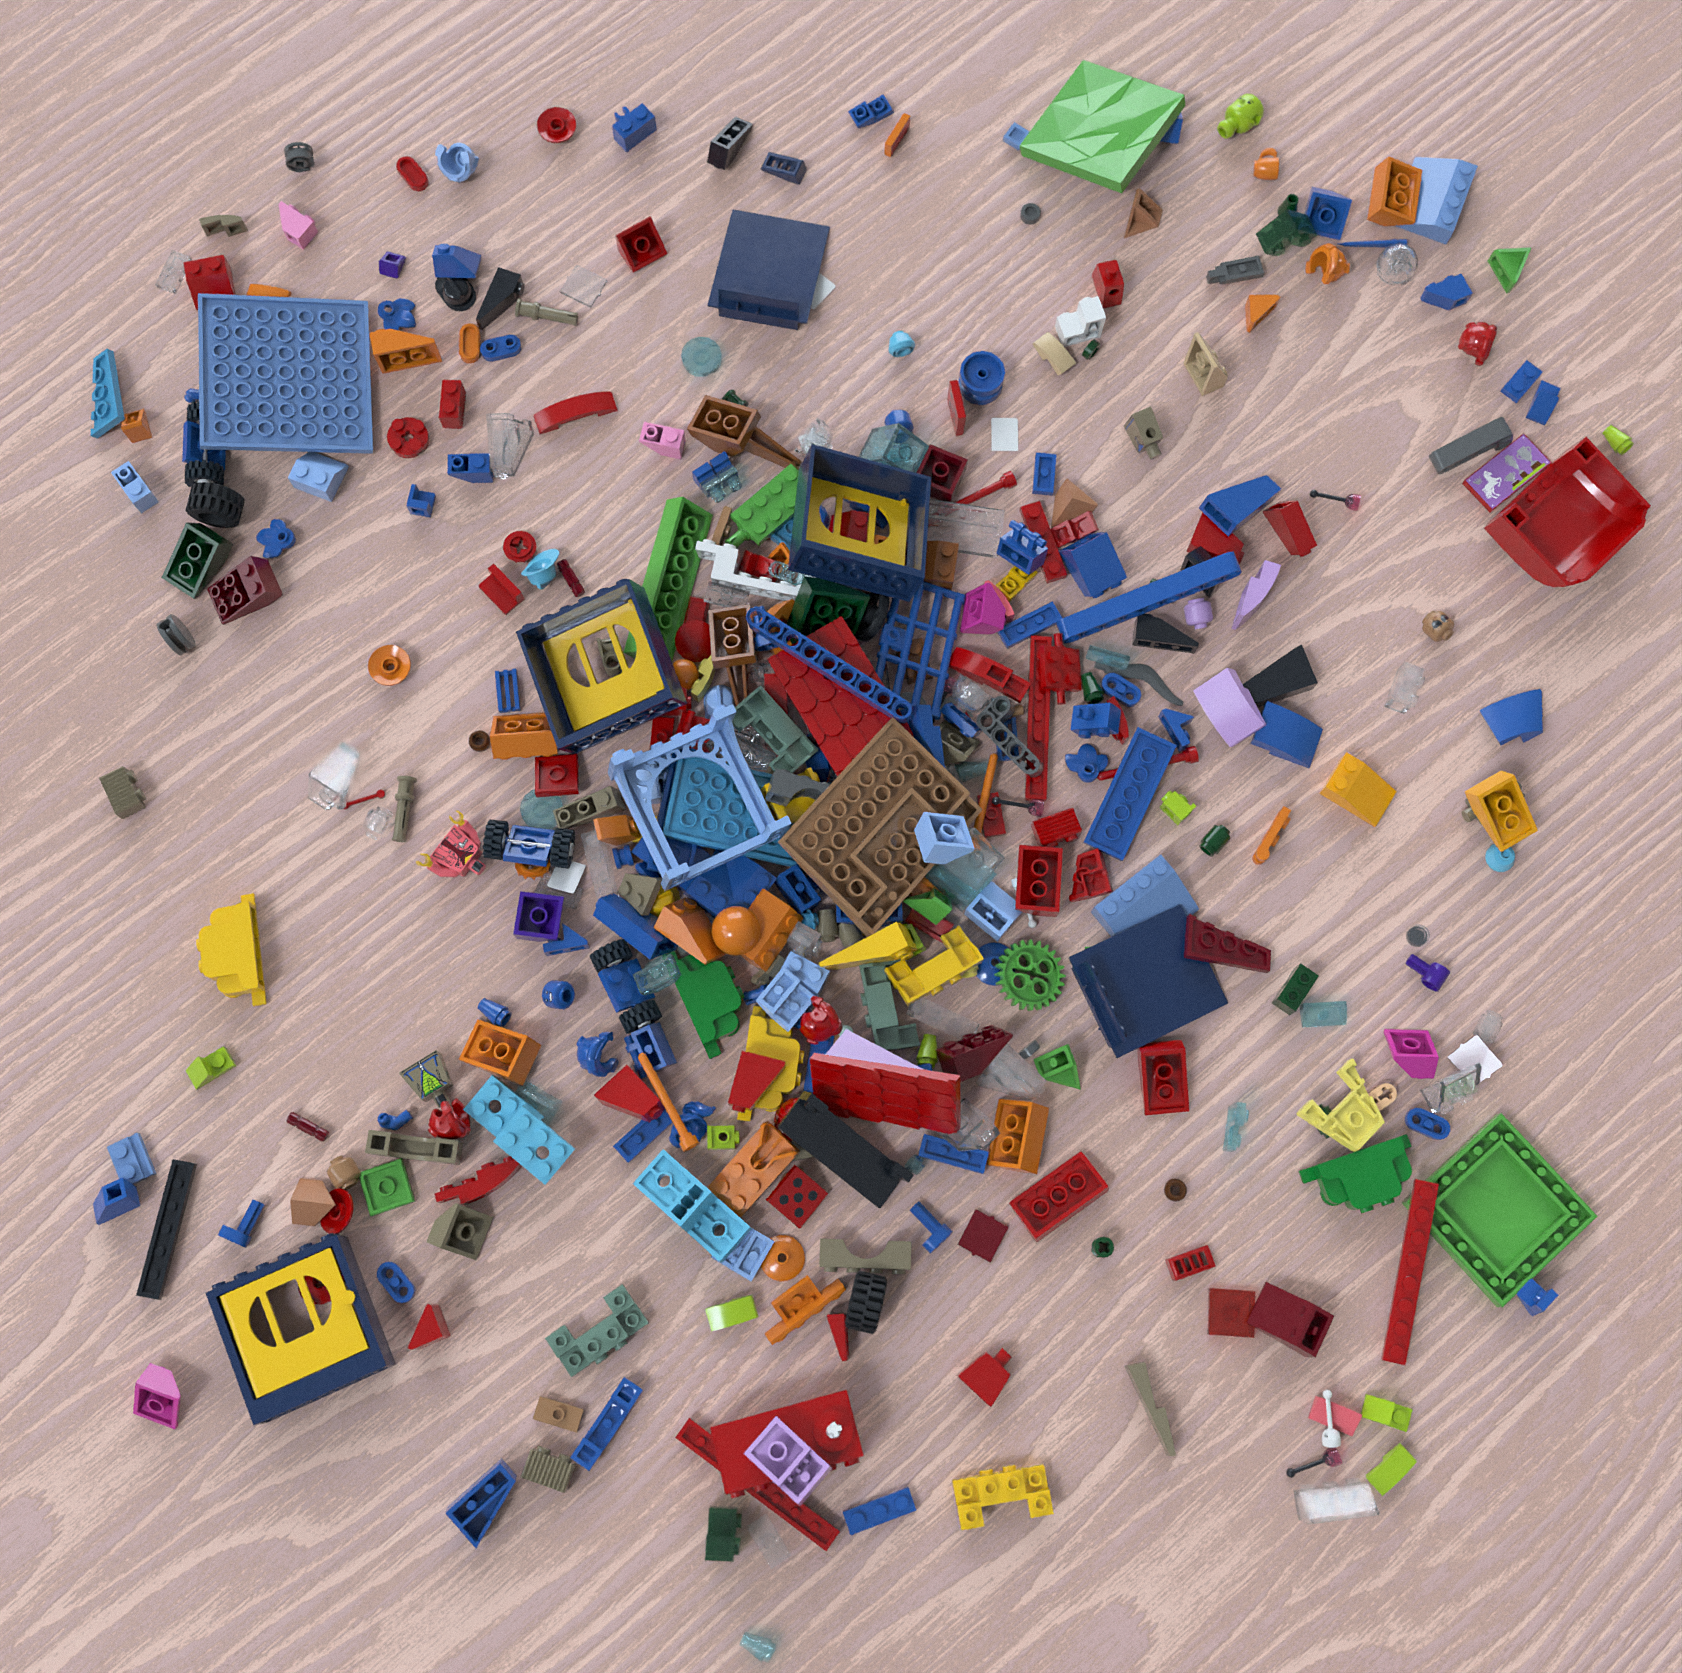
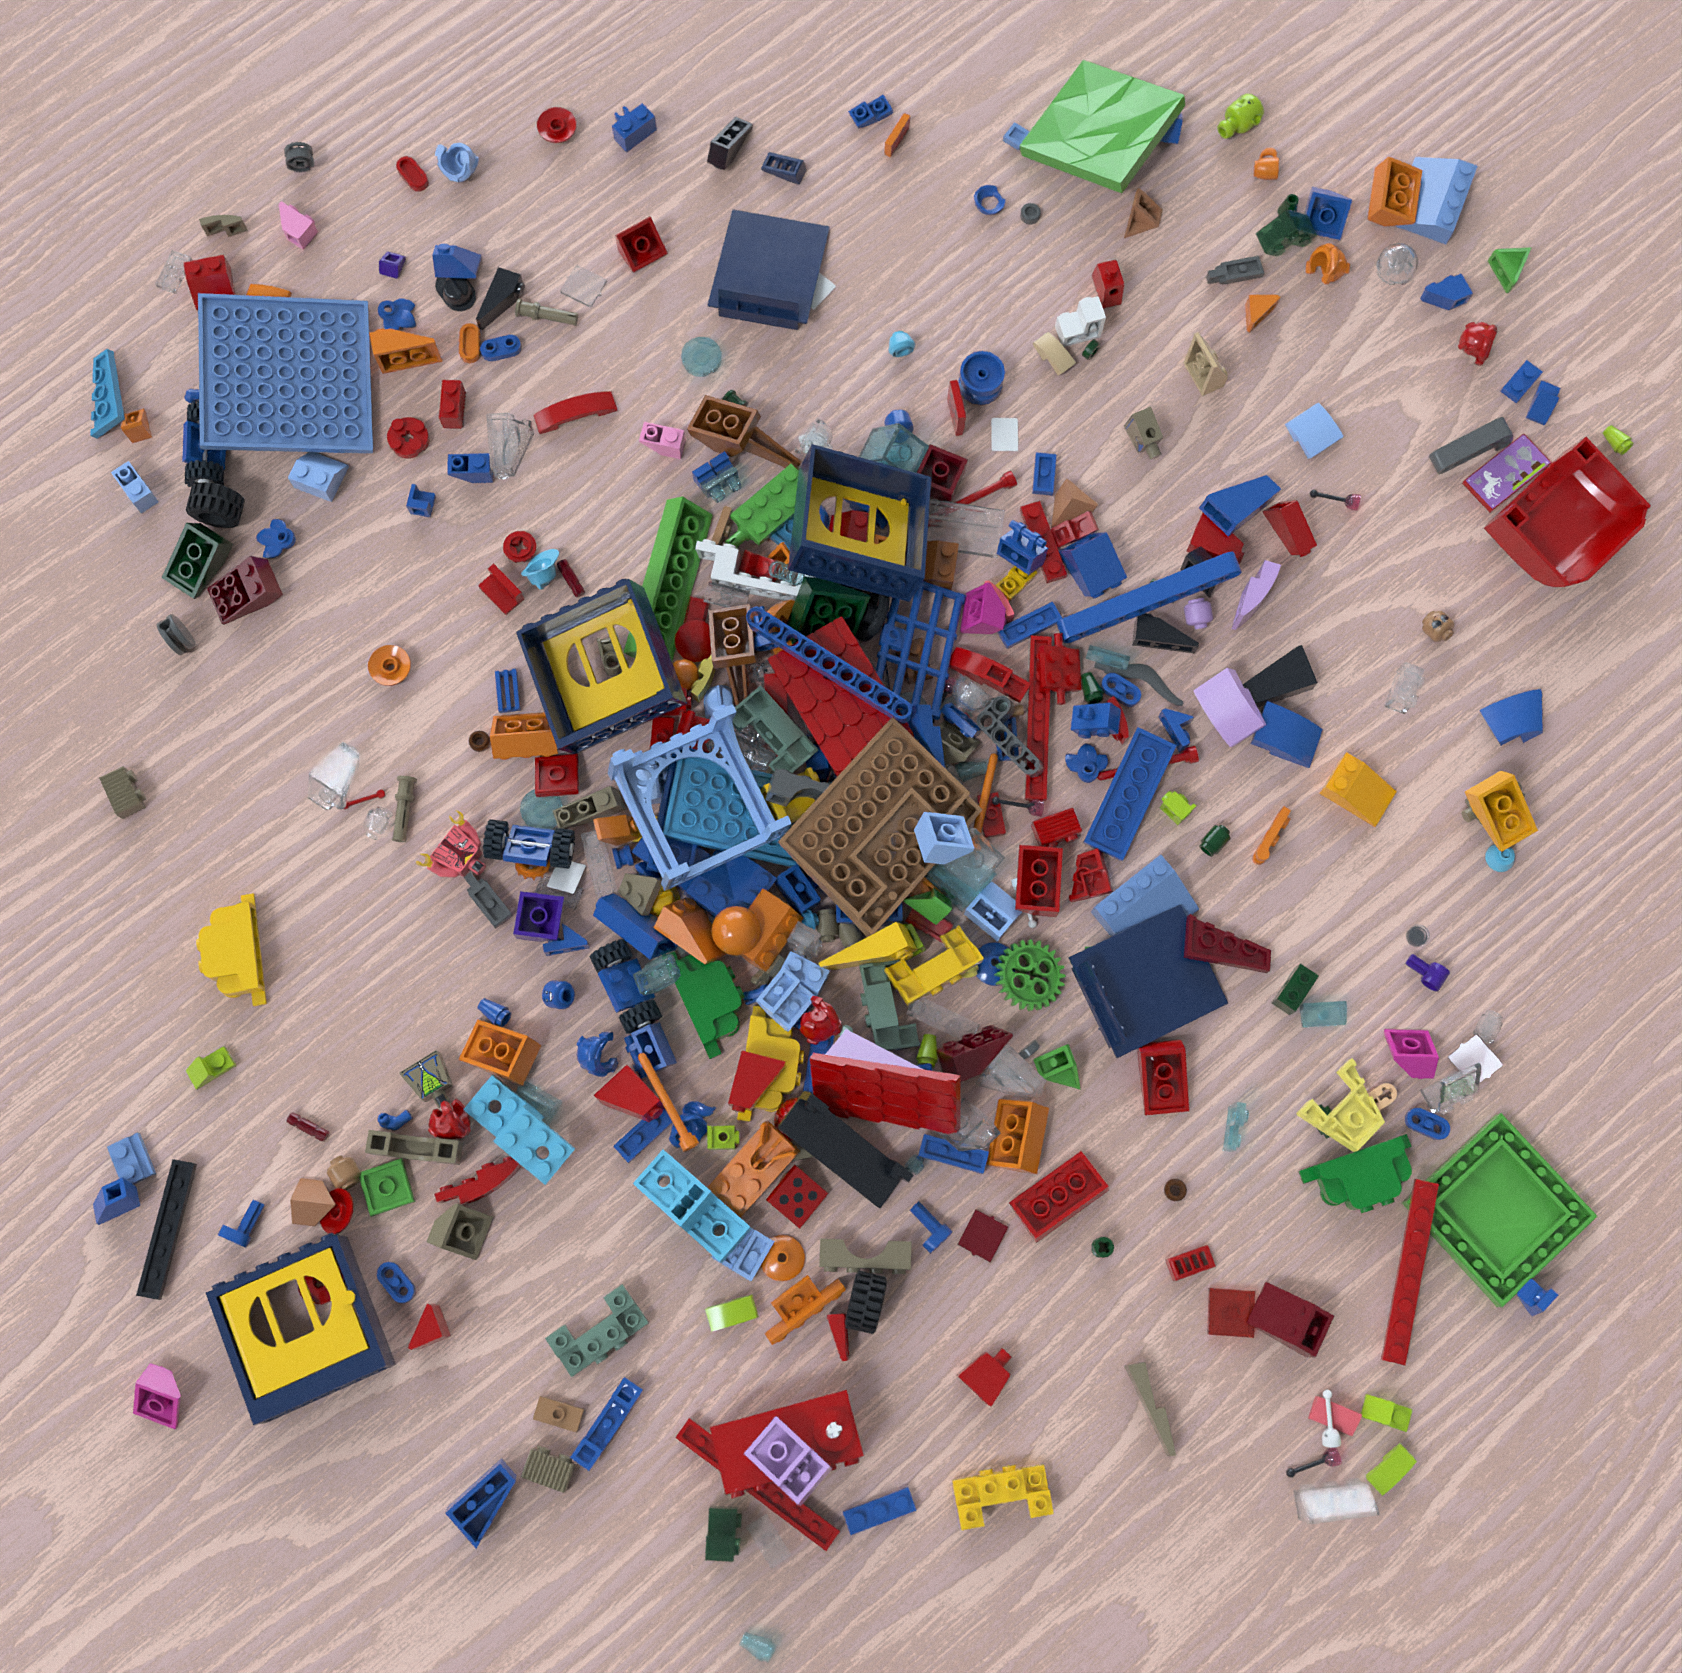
(487, 901): none -> dark grey hinge
(988, 191): none -> blue piece
(1314, 430): none -> light blue slope
(1373, 243): blue bar -> none

